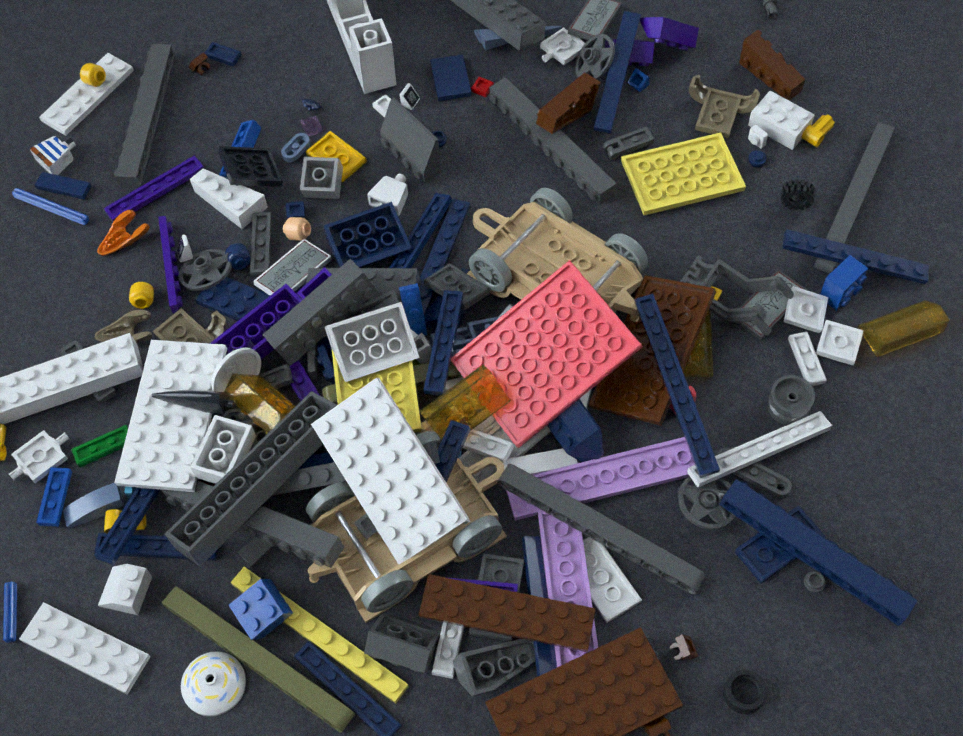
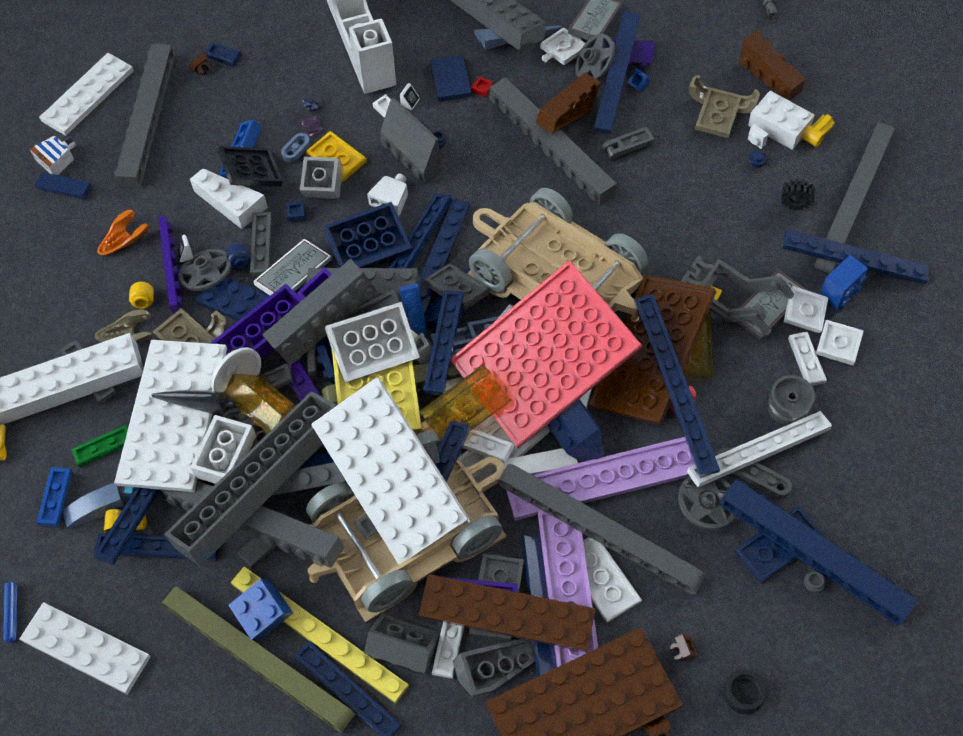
(39, 456): white plate -> none
(50, 206): axle -> none
(92, 74): yellow head -> none
(126, 588): white slope -> none
(155, 188): dark purple plate -> none
(220, 694): white dish -> none
(297, 228): light nougat head -> none
(670, 32): dark purple slope -> none
(682, 173): light yellow plate -> none
(904, 327): clear yellow slope -> none

